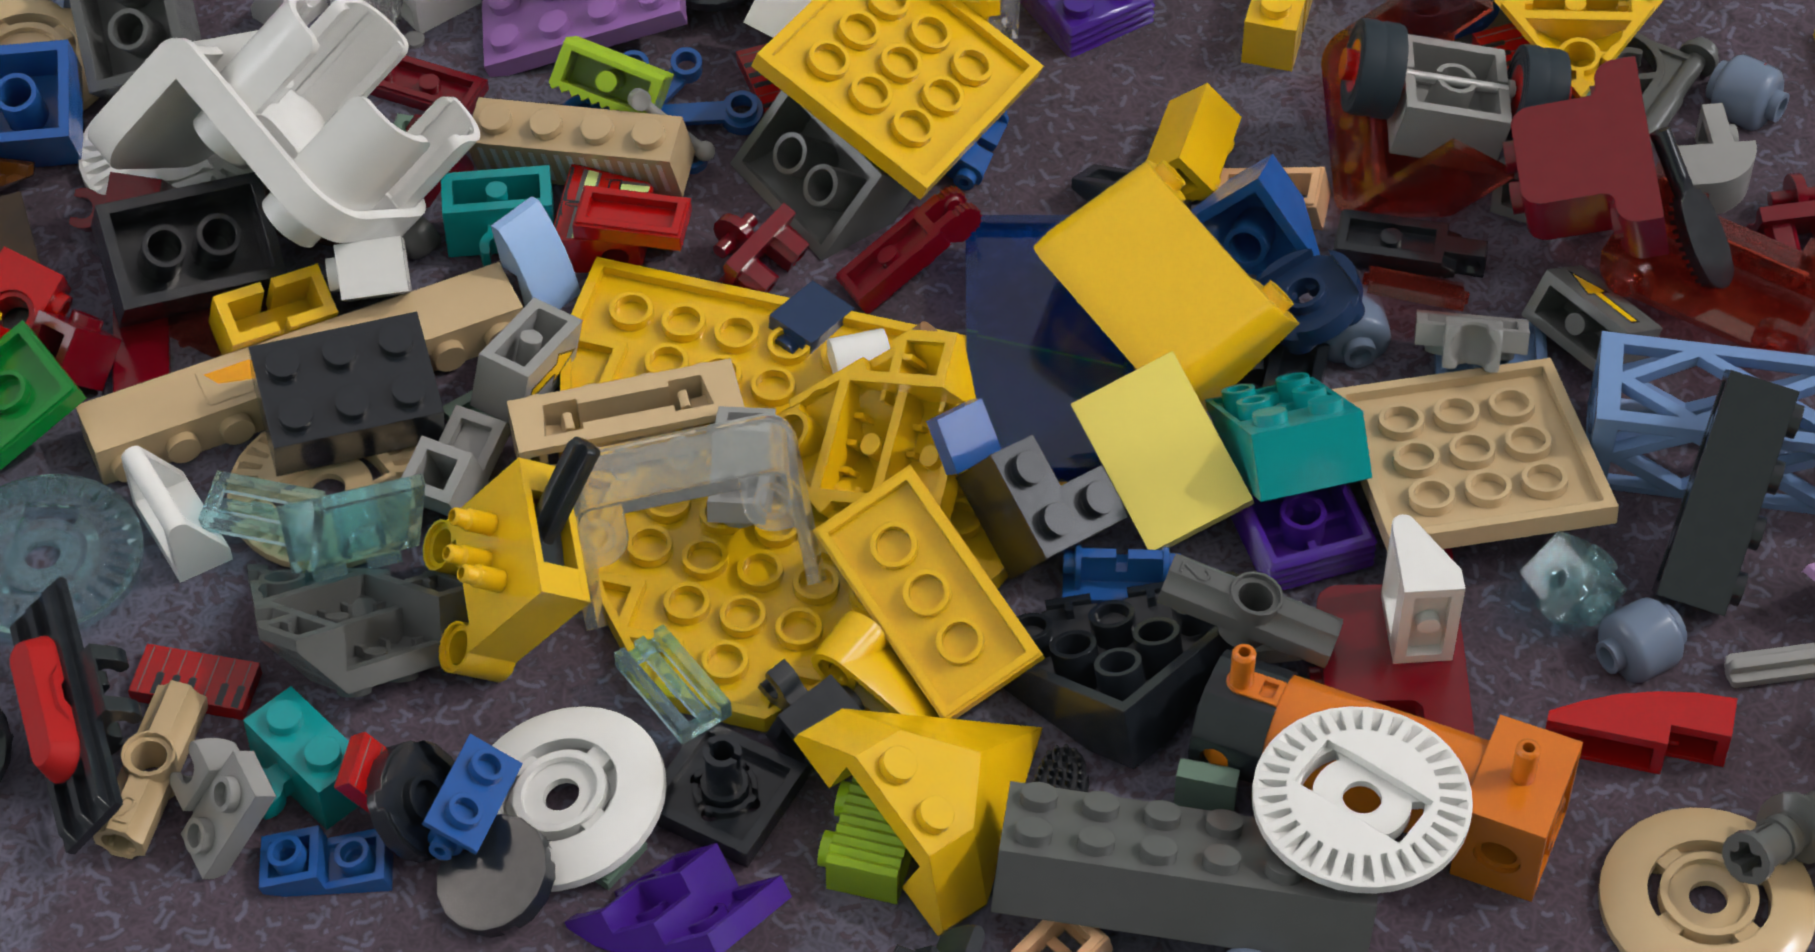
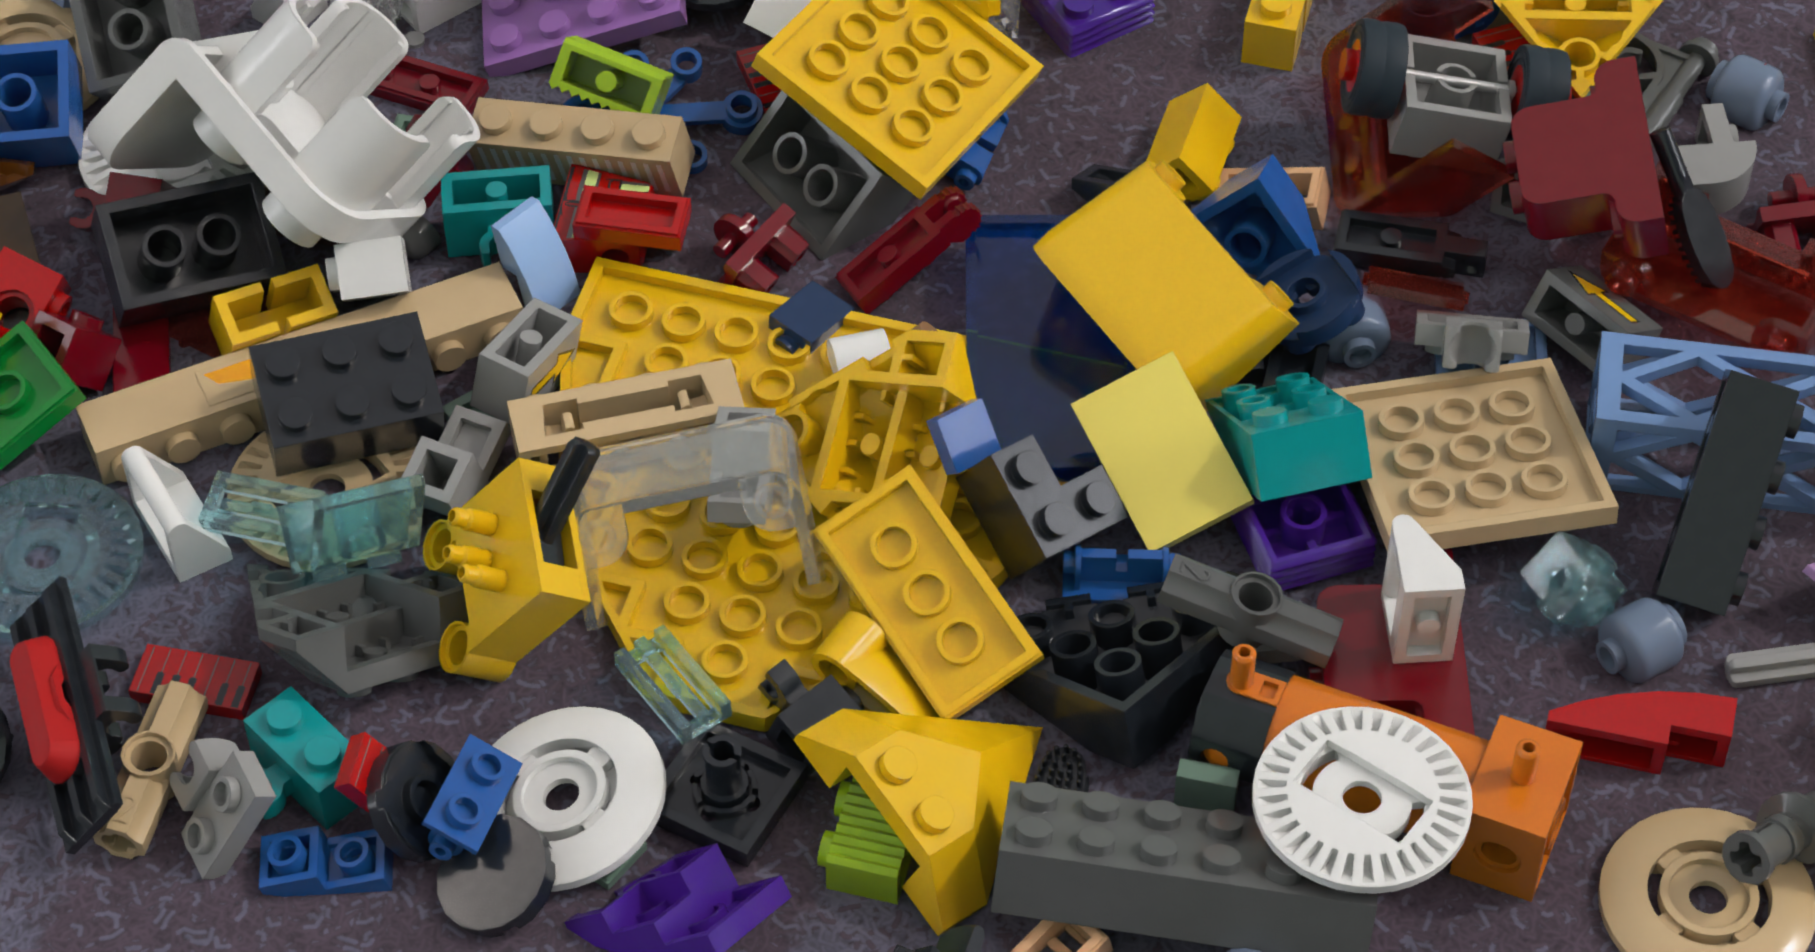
(641, 100): light grey hinge -> none

